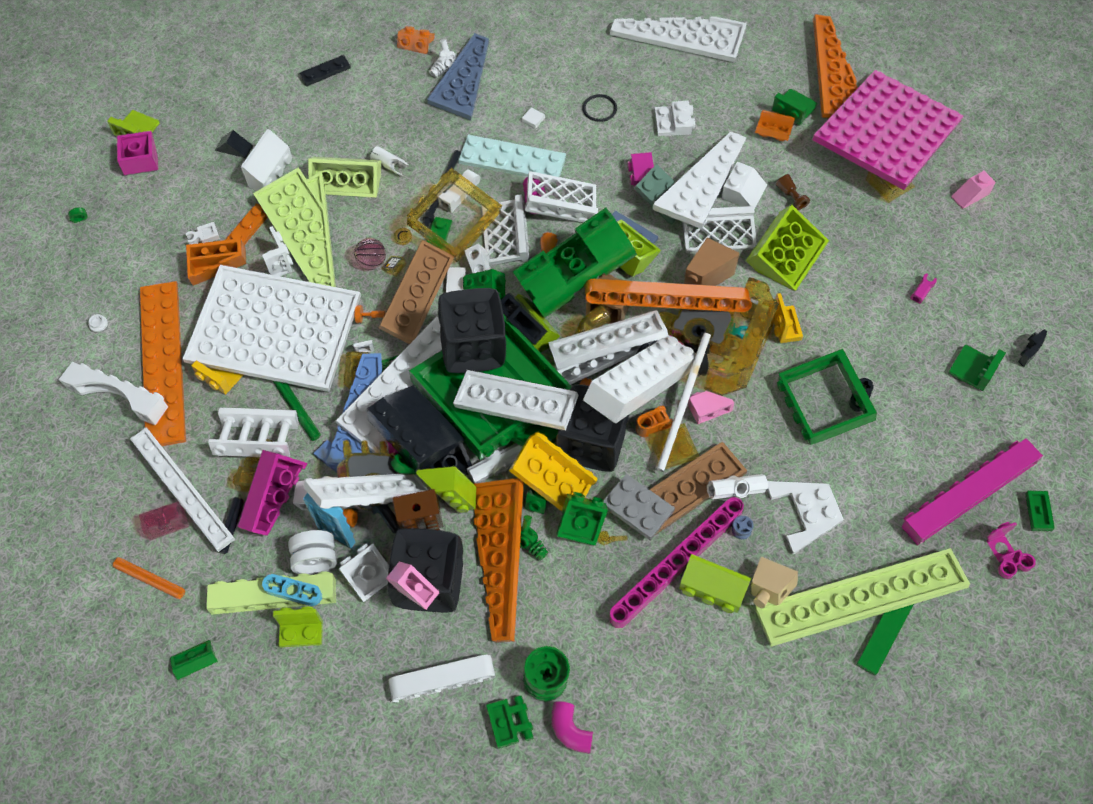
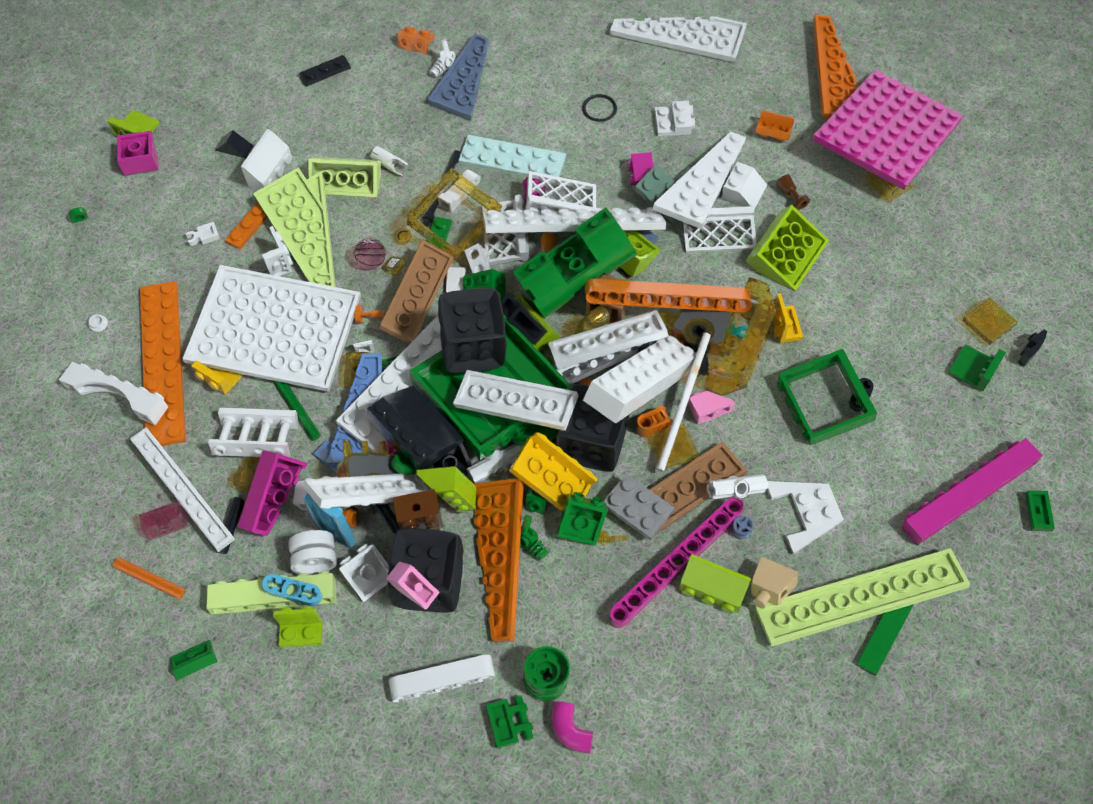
(205, 258): orange wedge -> none
(533, 118): white tile -> none
(566, 220): none -> white plate
(711, 264): medium nougat slope -> none
(794, 105): green bracket -> none
(922, 289): dark pink bar -> none
(974, 189): bright pink slope -> none
(989, 321): none -> clear yellow plate
(1010, 559): dark pink piece -> none

